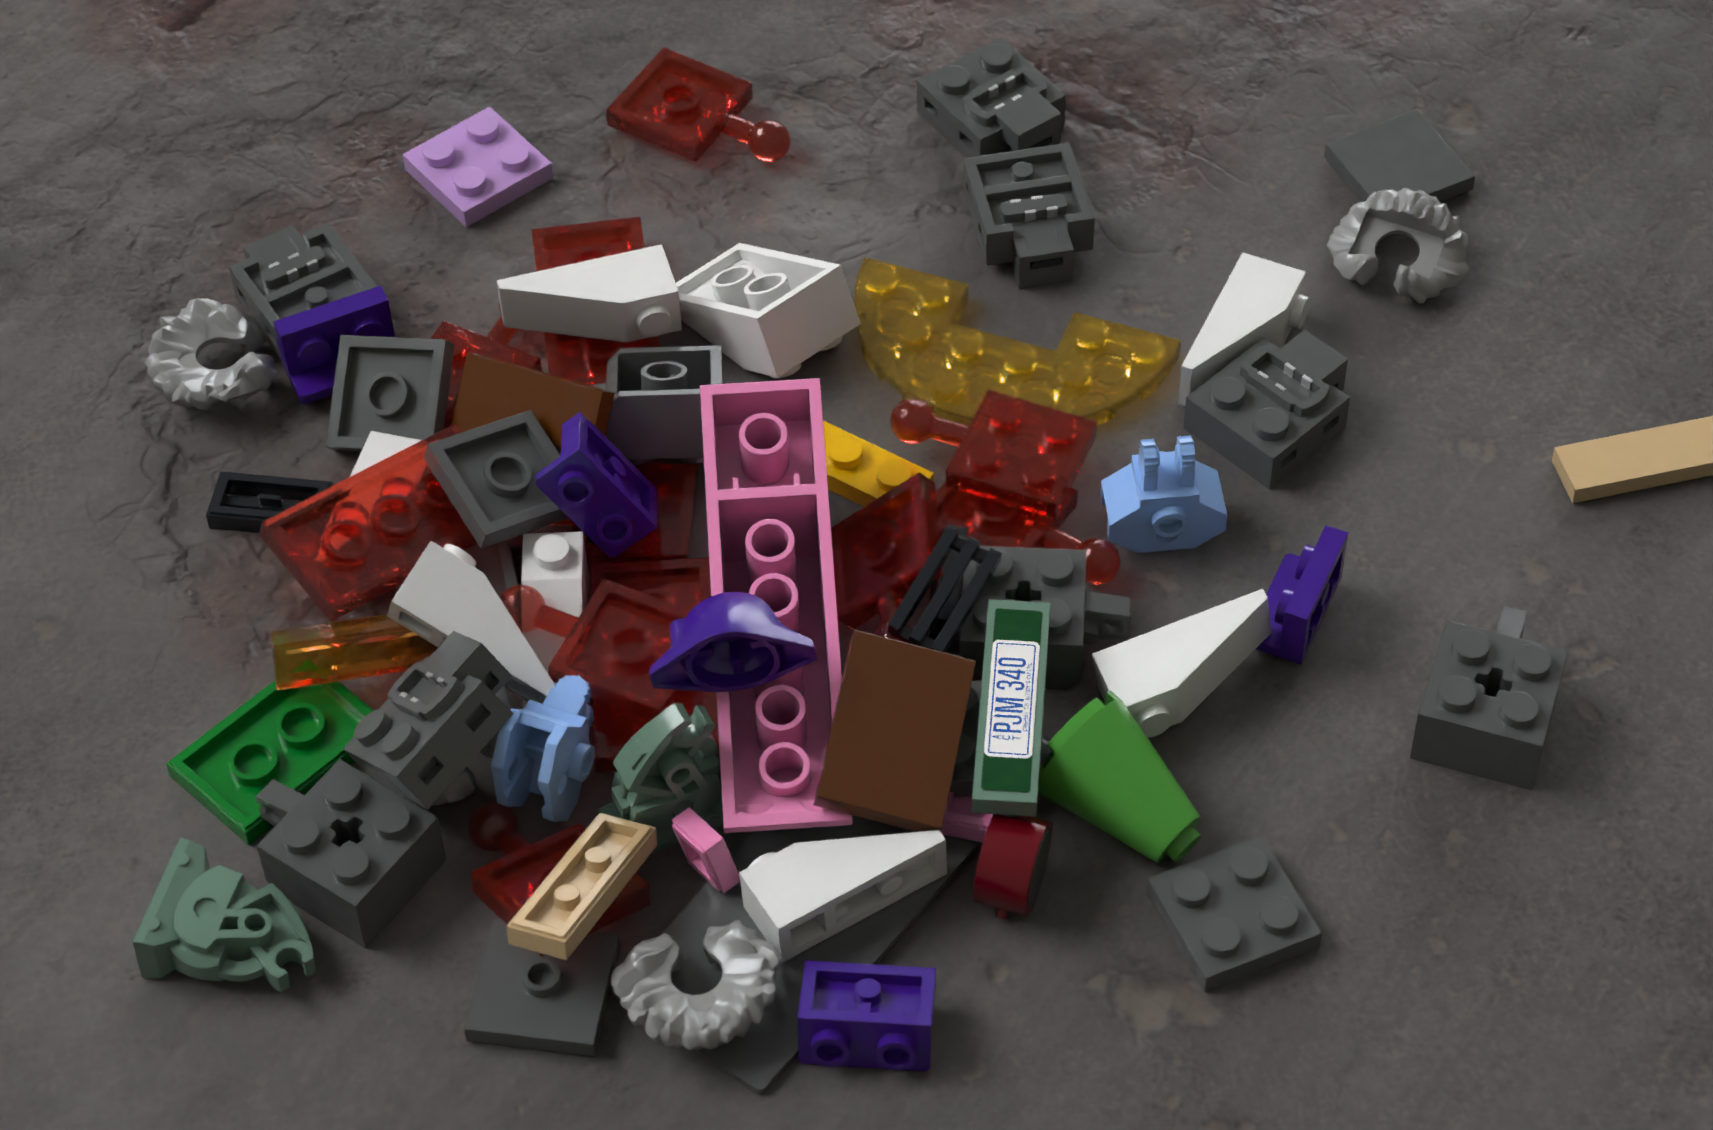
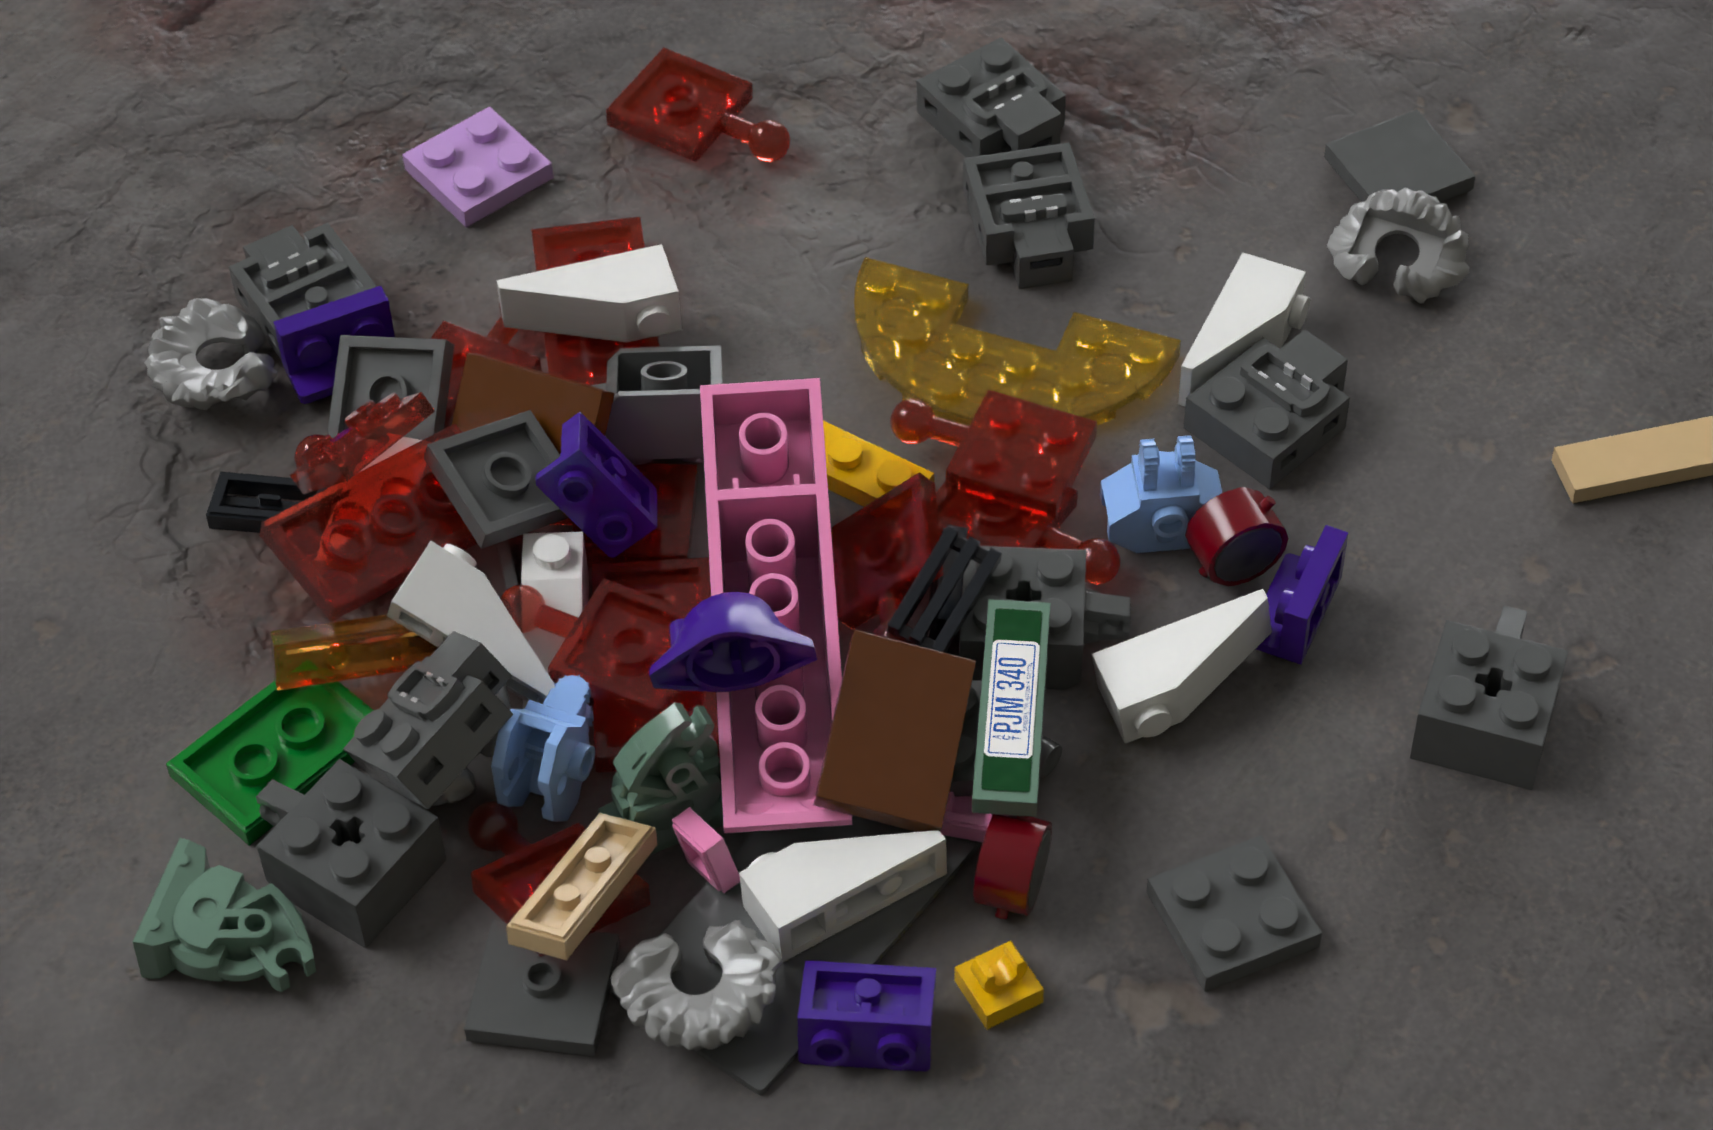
(371, 431): none -> clear red plate
(768, 307): white slope -> none
(998, 984): none -> yellow tile
(1119, 782): bright green cone -> none
(1236, 536): none -> dark red piece

